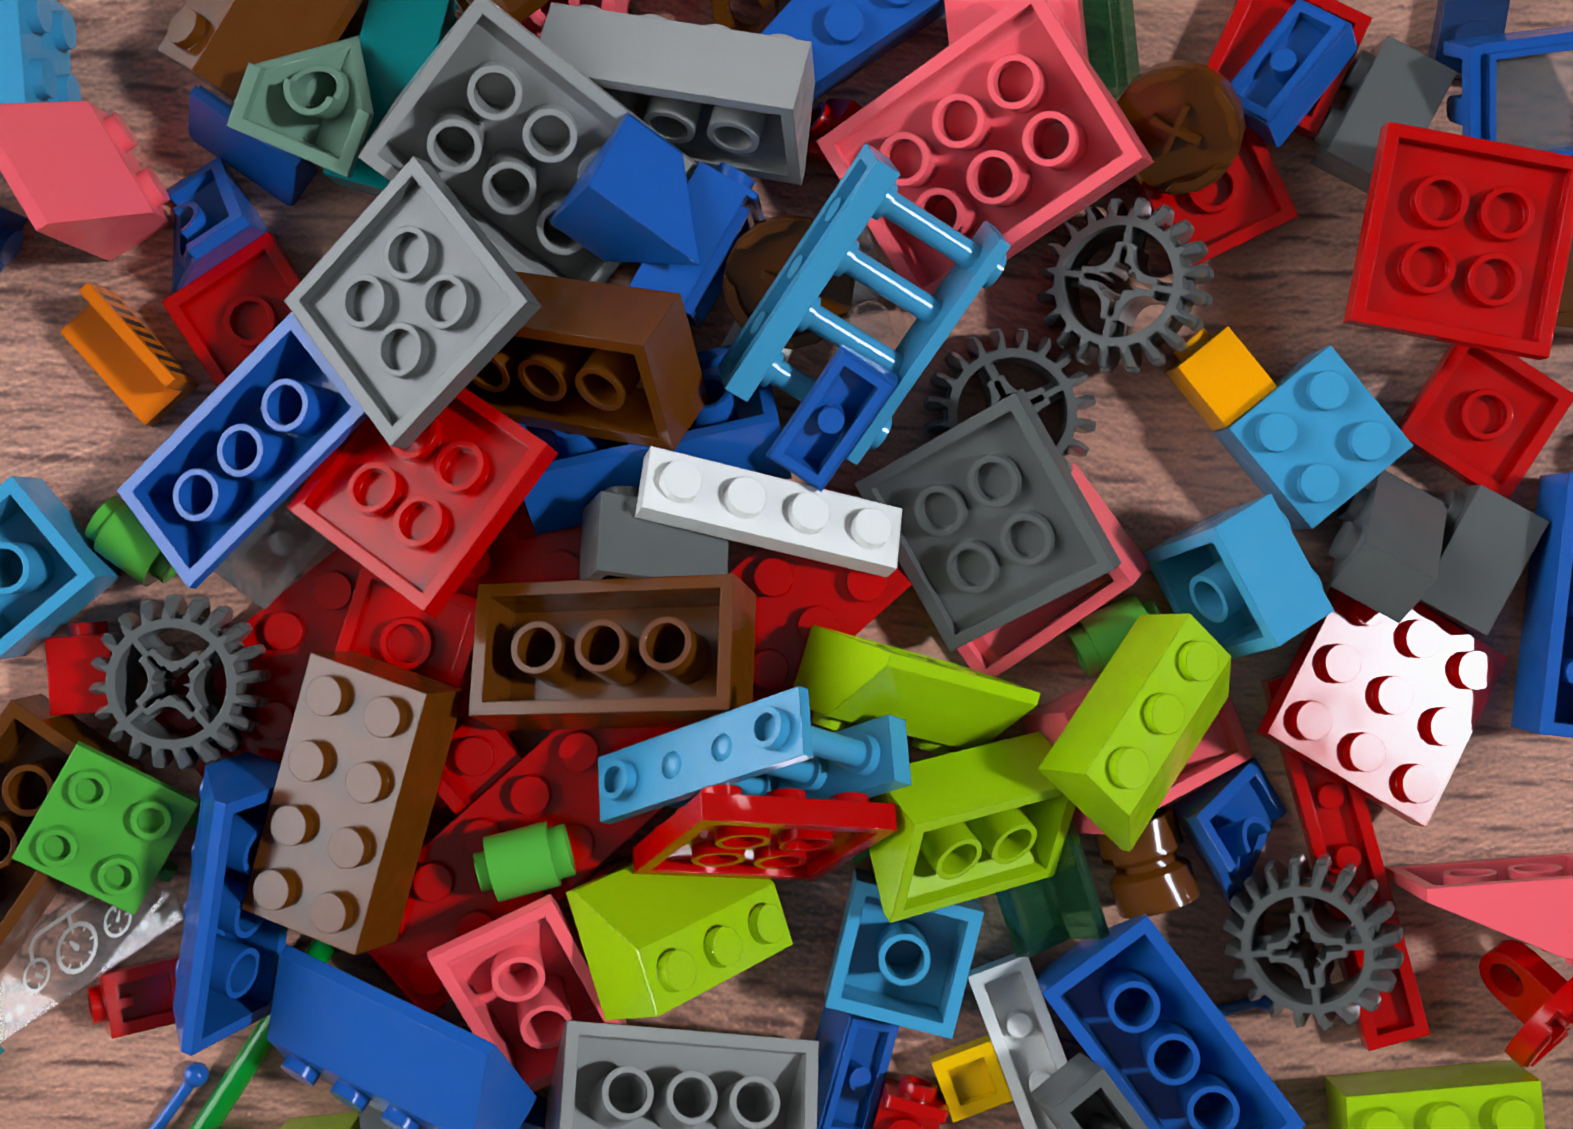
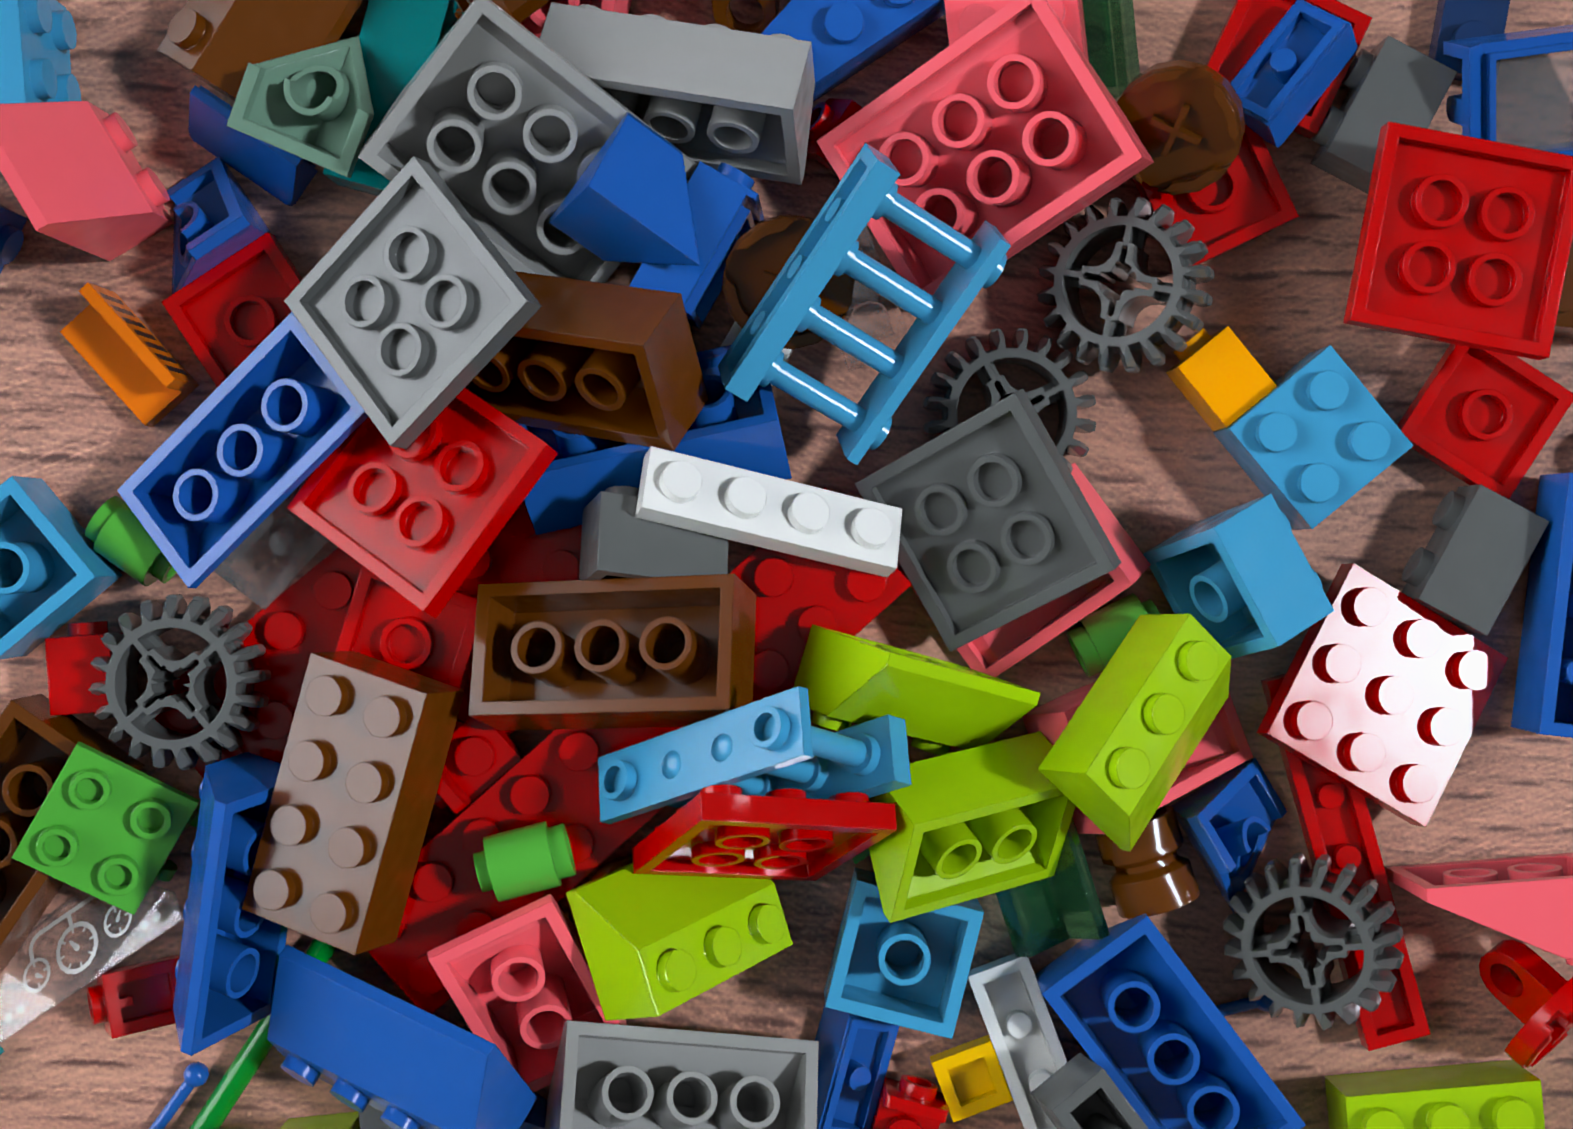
(832, 416): blue slope -> none
(1388, 545): dark grey brick -> none

